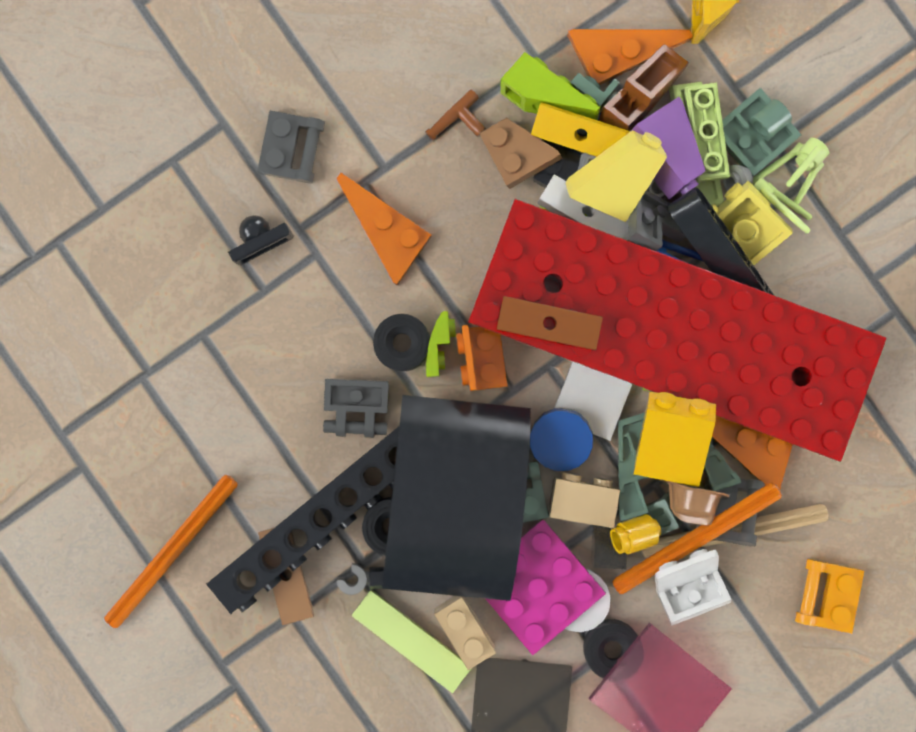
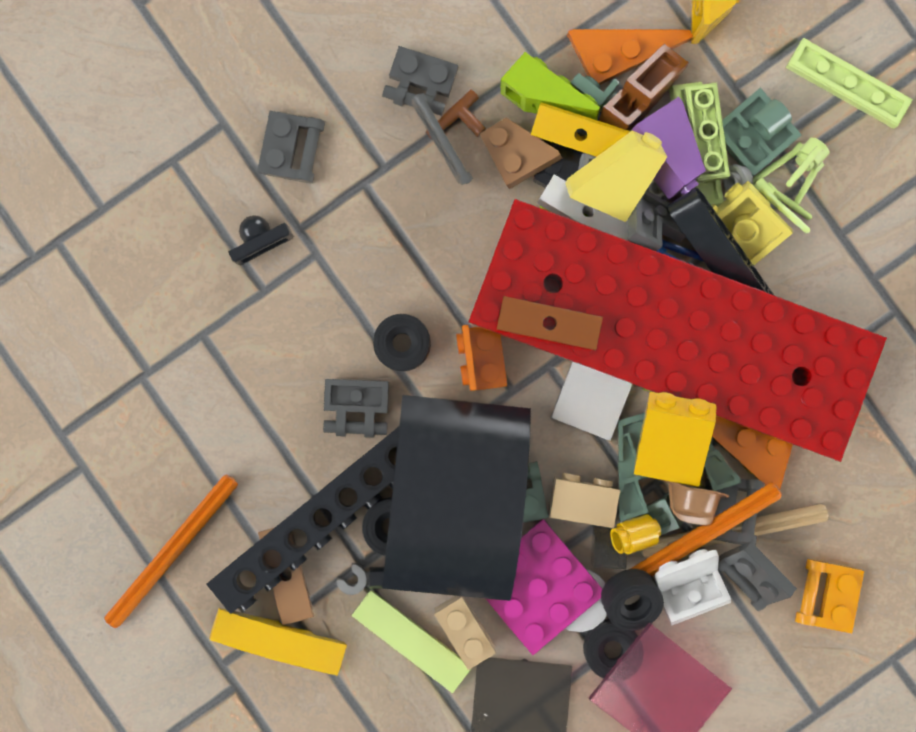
(278, 642): none -> yellow slope
(391, 233): orange wing -> none
(422, 72): none -> dark grey plate
(440, 139): none -> dark grey window
(441, 334): lime slope -> none
(561, 439): blue tile -> none
(634, 615): none -> black tyre
(755, 575): none -> dark grey plate
(849, 83): none -> yellowish green tile

